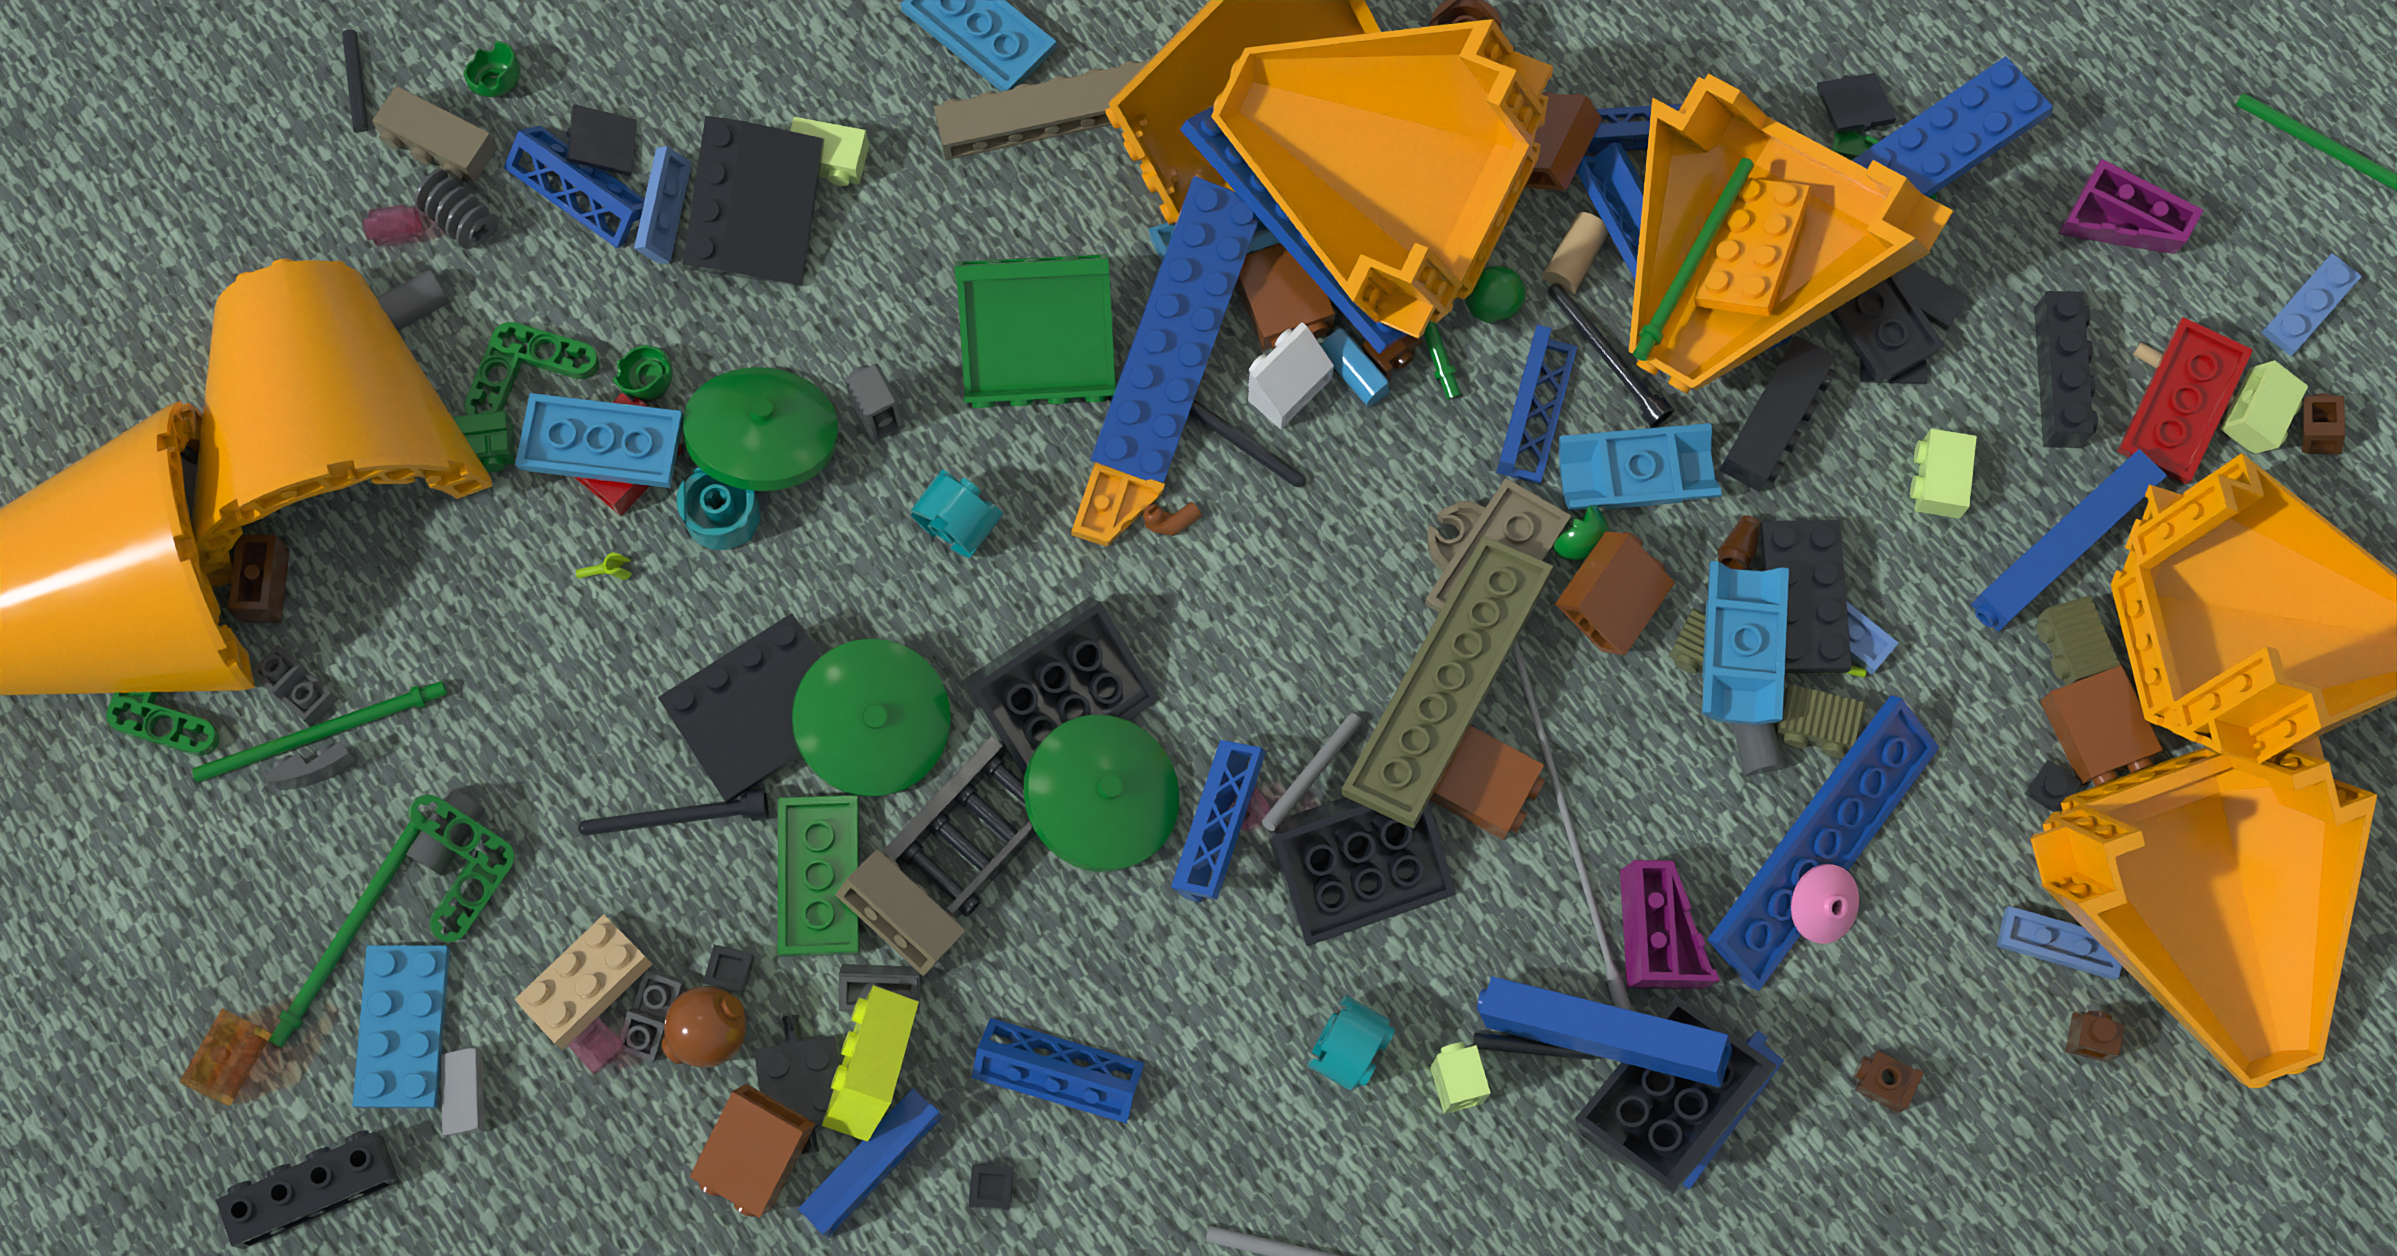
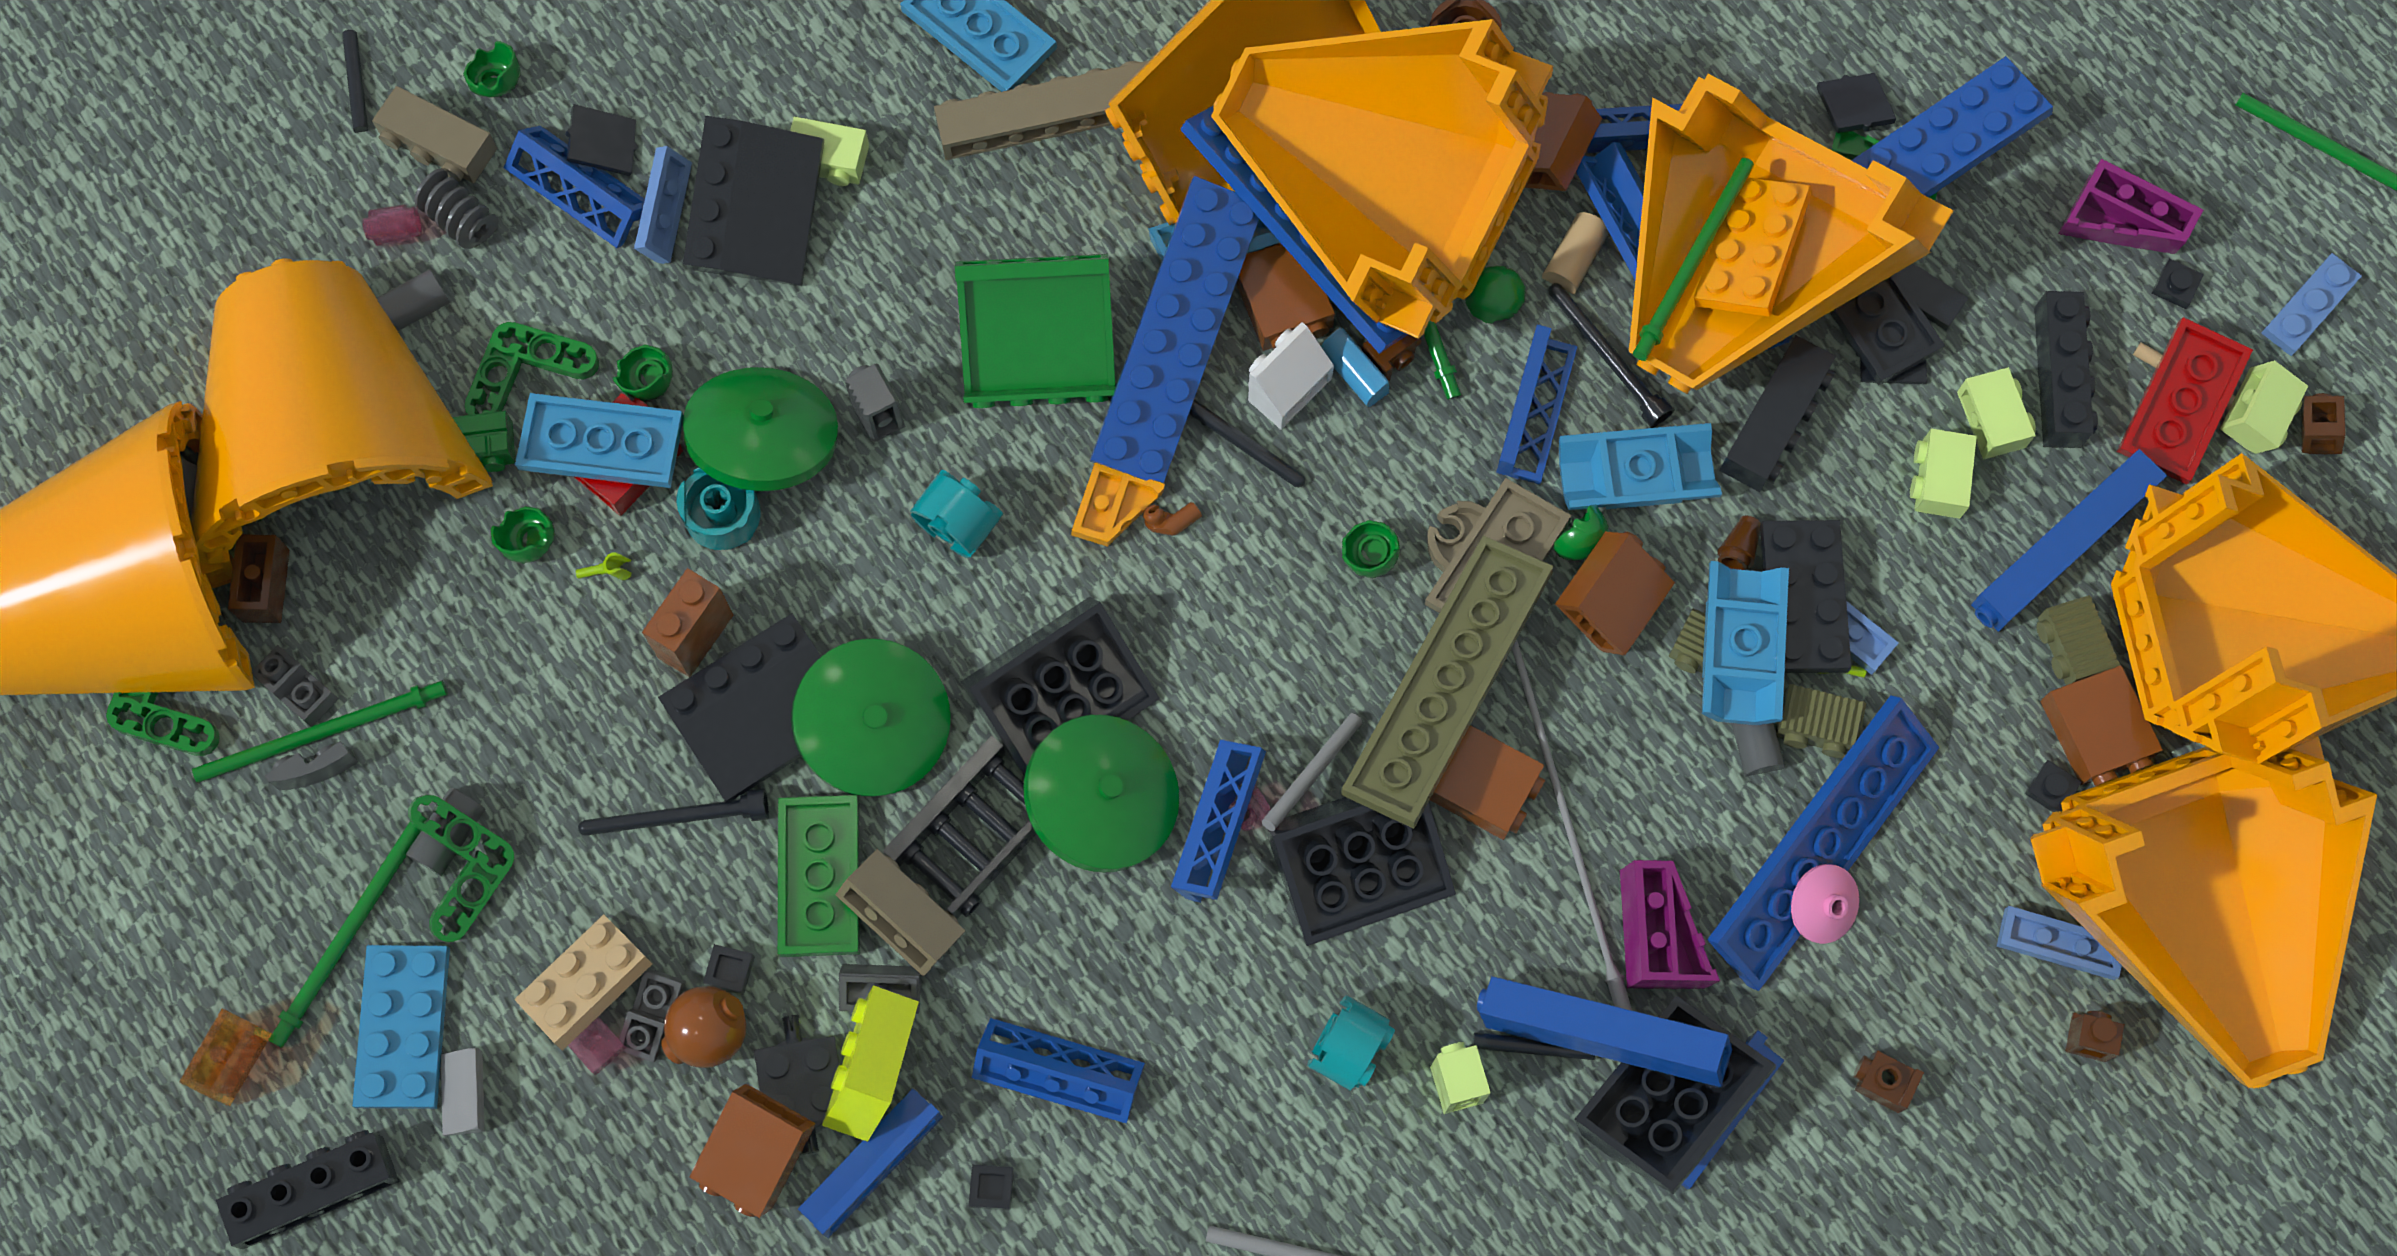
(510, 534): none -> green hair
(688, 622): none -> dark orange brick
(1379, 544): none -> green hair
(1997, 413): none -> yellowish green brick
(2177, 283): none -> black plate

